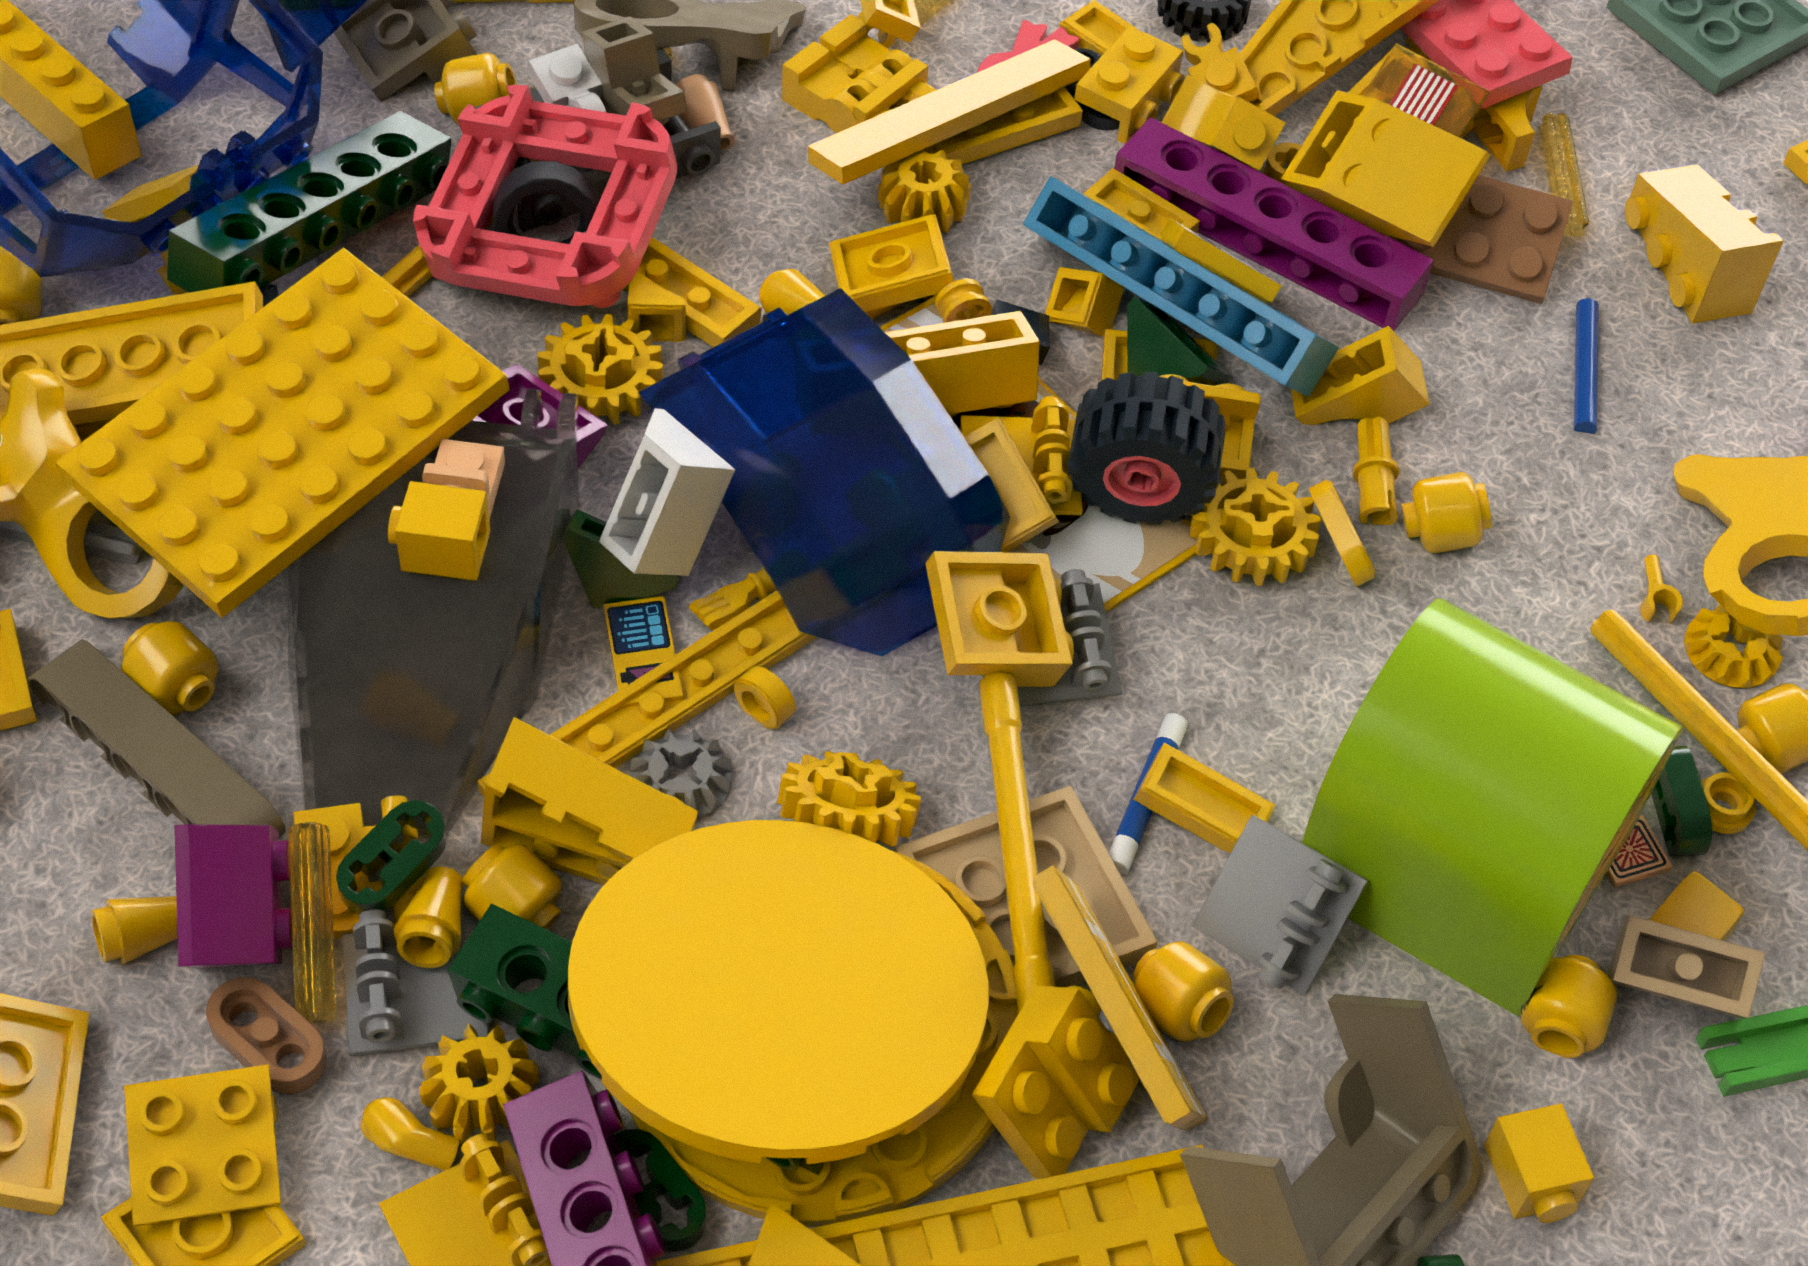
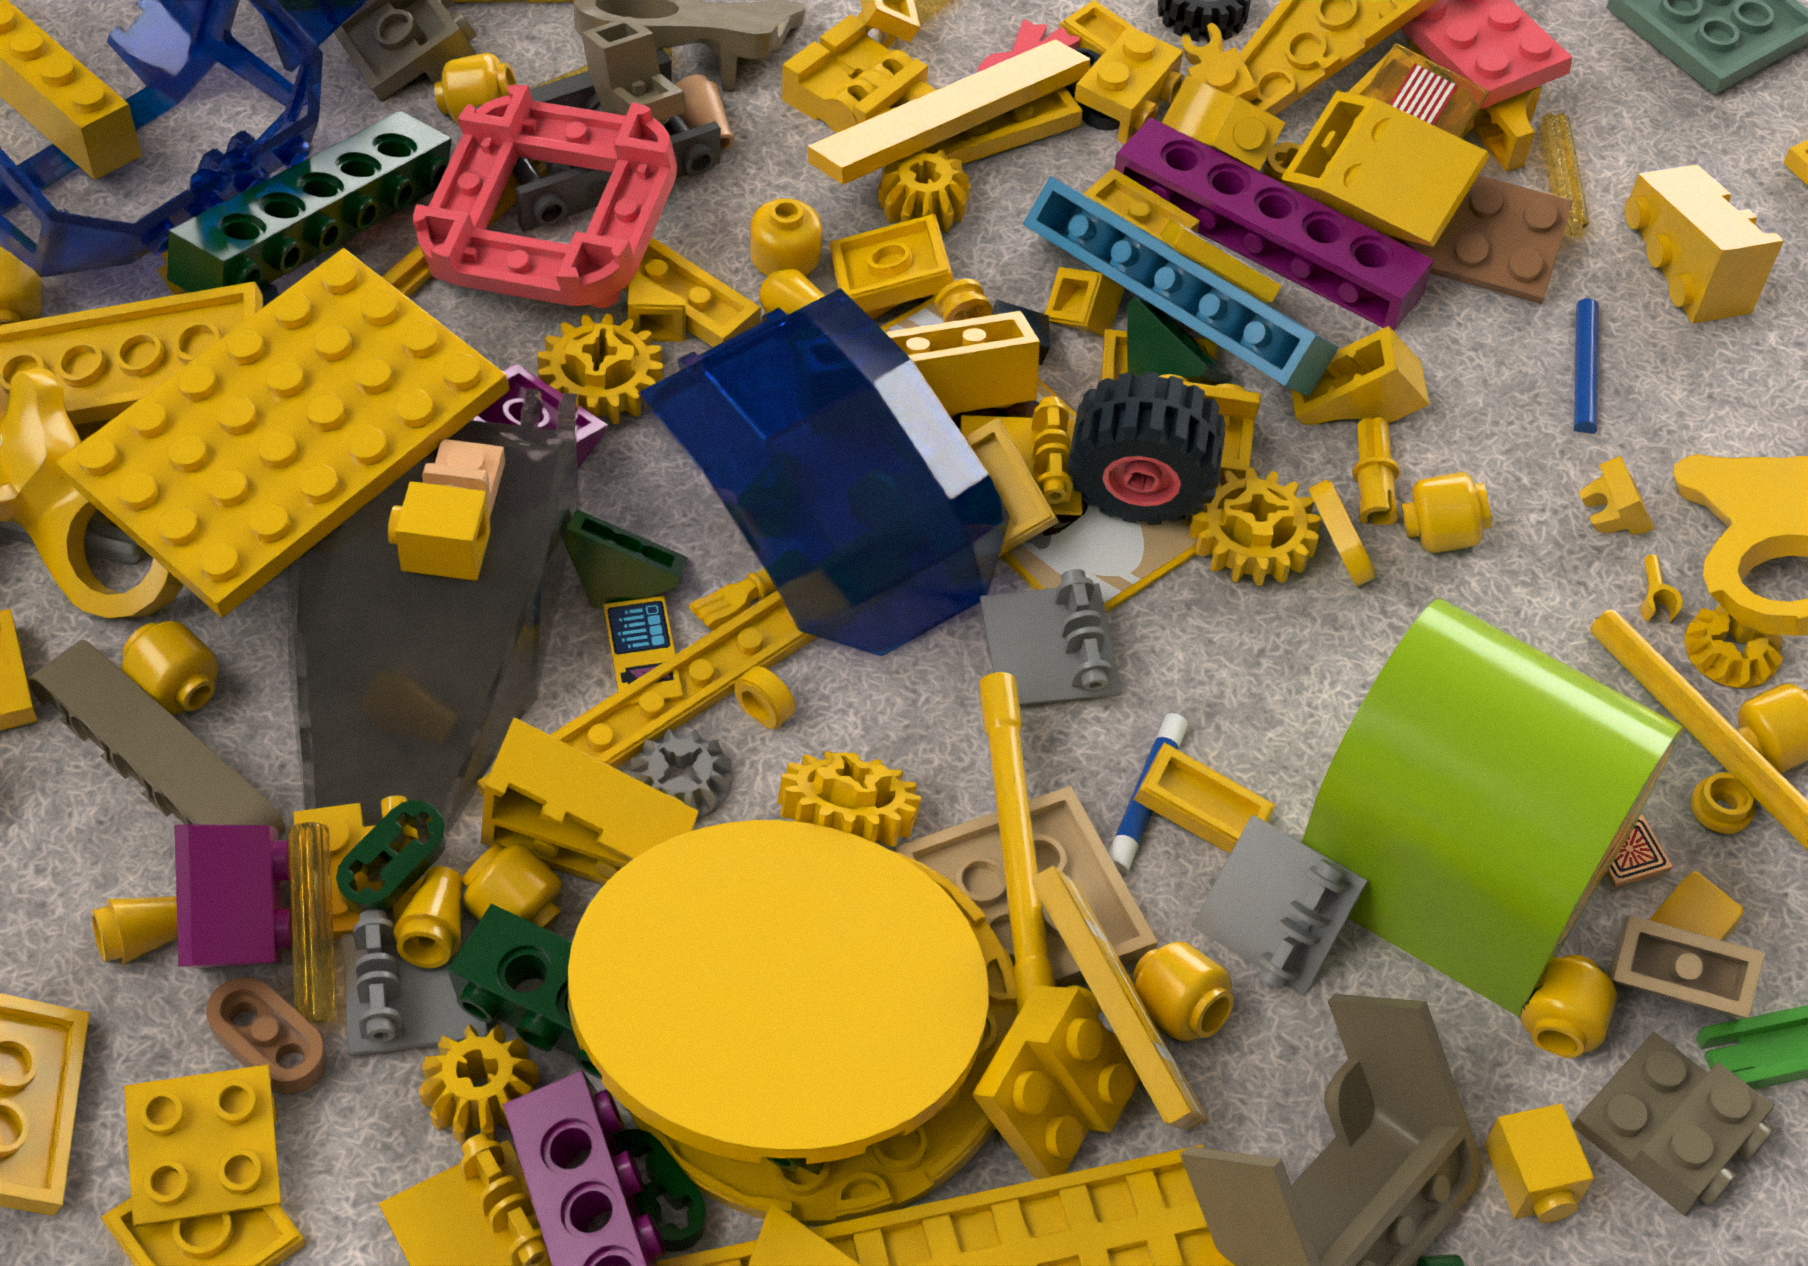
(150, 197): yellow tile -> none
(401, 1133): yellow arm -> none
(543, 177): black tyre -> none
(566, 79): white plate -> none
(666, 500): white slope -> none
(785, 236): none -> yellow head
(1000, 615): yellow plate -> none
(1623, 501): none -> yellow tile
(1676, 1123): none -> dark tan plate
(1682, 806): dark green beam -> none

